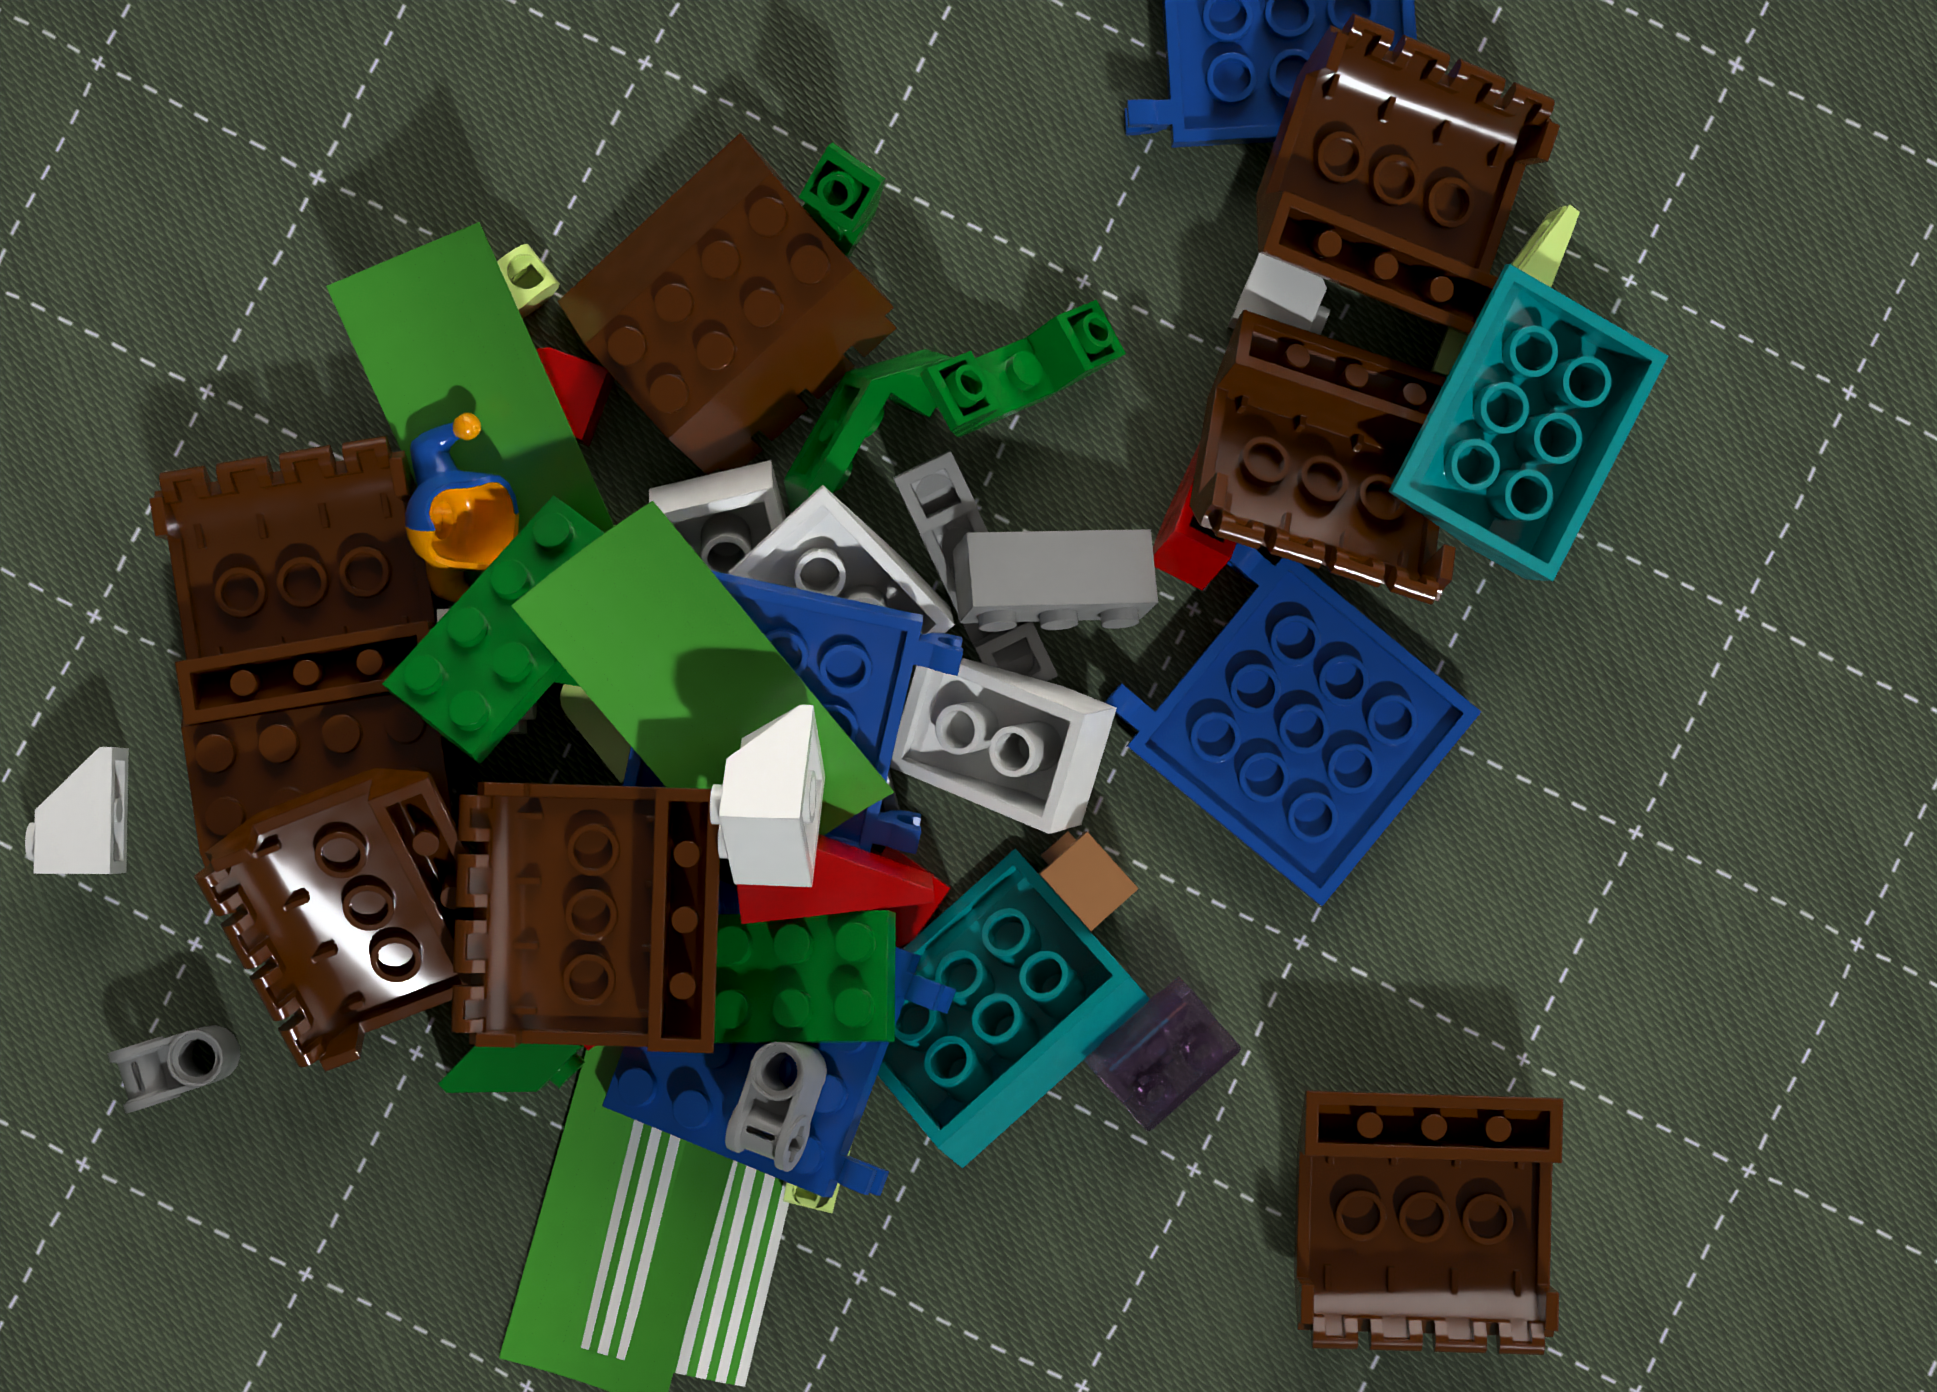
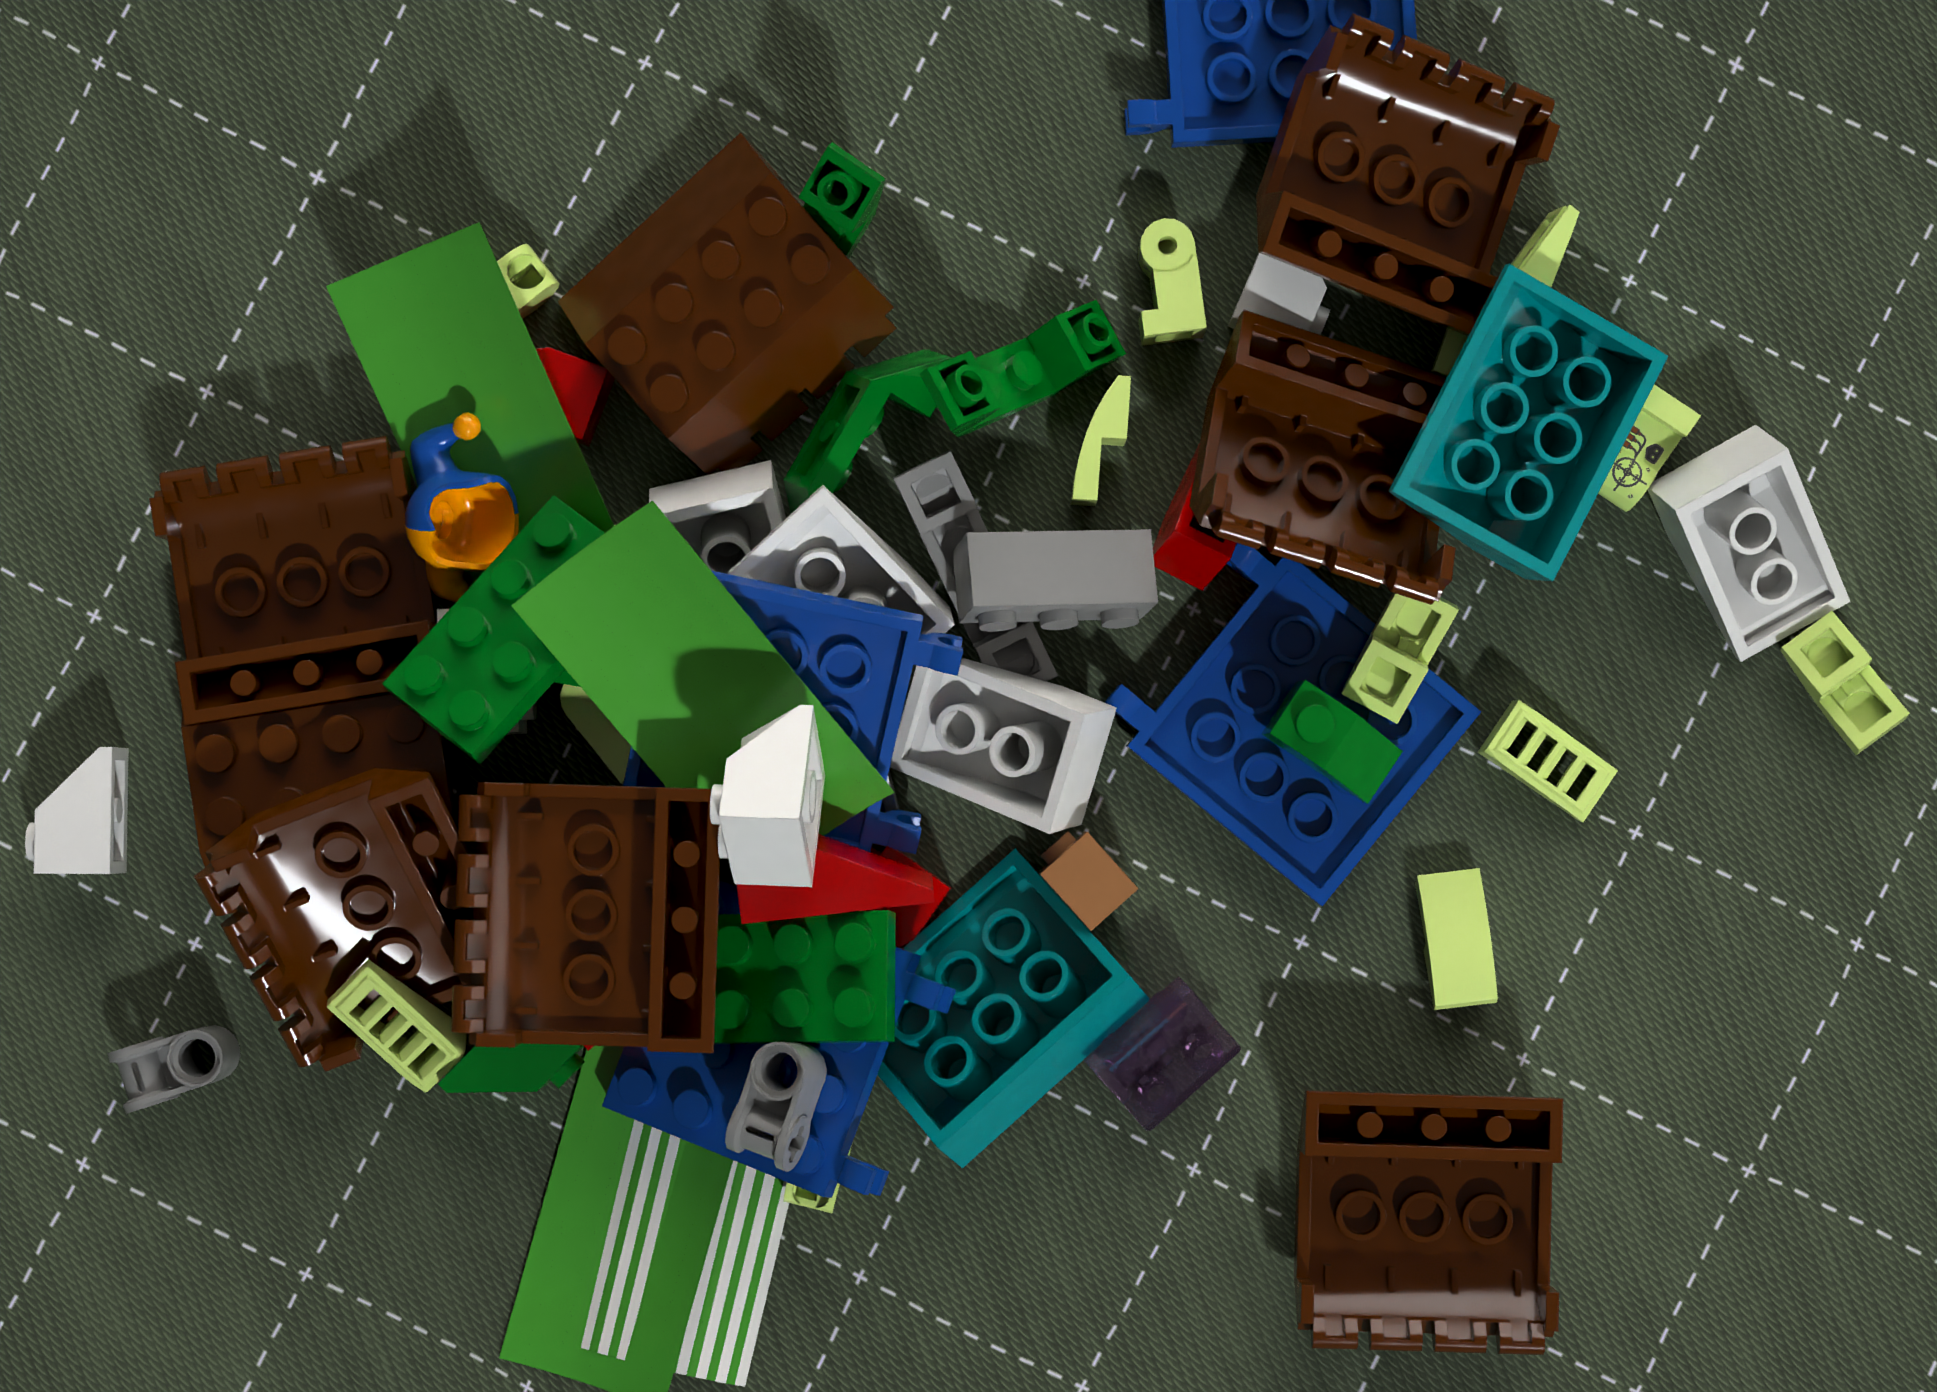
(404, 1055): none -> yellowish green slope
(1107, 427): none -> yellowish green slope
(1171, 263): none -> yellowish green leg
(1332, 740): none -> green slope
(1398, 654): none -> yellowish green slope
(1457, 939): none -> yellowish green slope
(1506, 731): none -> yellowish green slope
(1647, 447): none -> yellowish green leg
(1750, 540): none -> white slope
(1843, 683): none -> yellowish green slope

